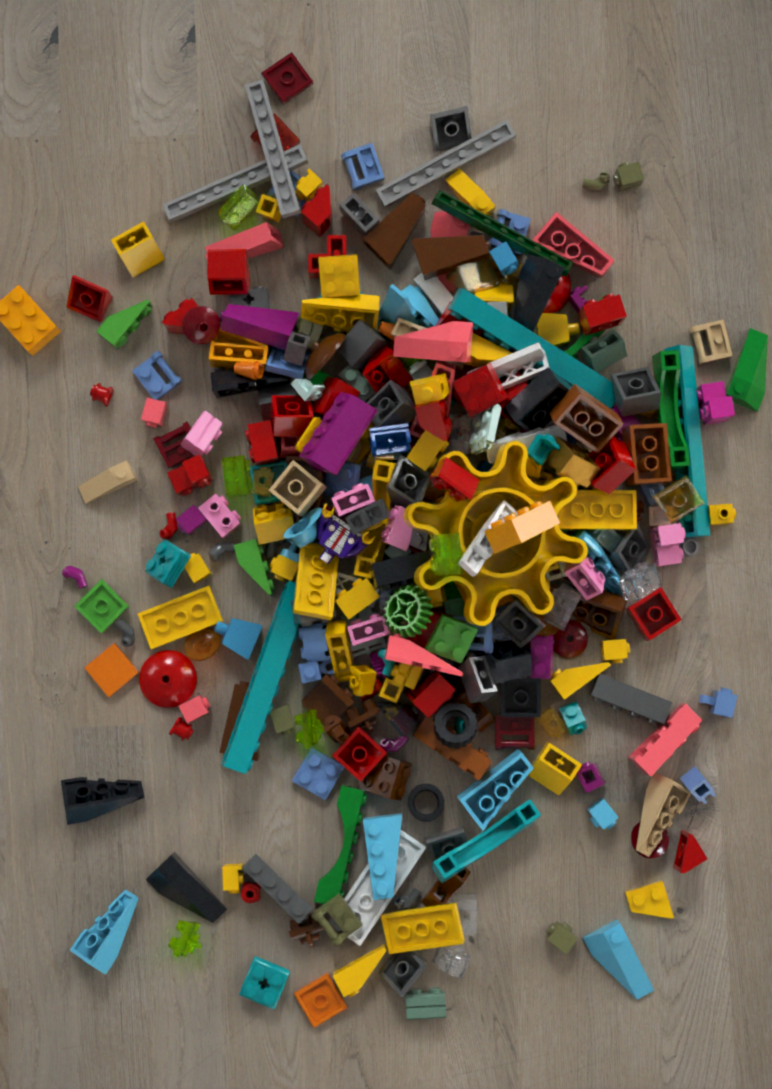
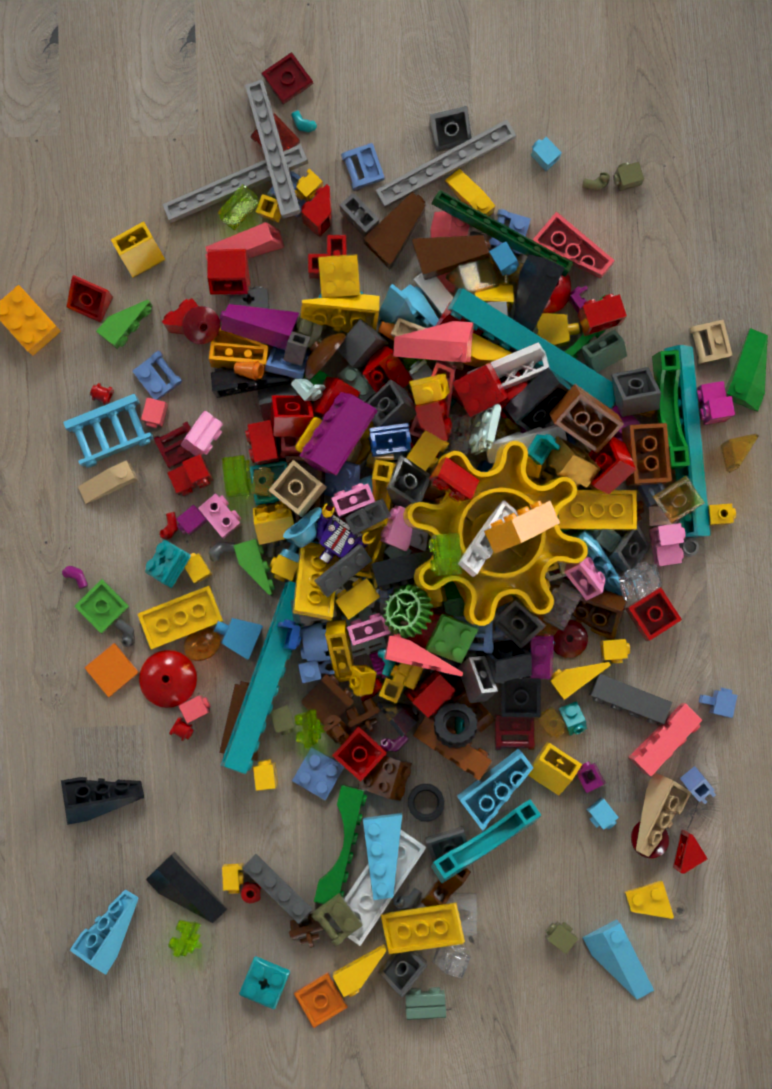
(94, 419): none -> medium azure fence
(265, 775): none -> yellow brick
(292, 638): none -> blue bracket
(303, 124): none -> teal arm
(343, 570): none -> dark grey plate
(545, 153): none -> medium azure brick
(736, 450): none -> clear yellow slope

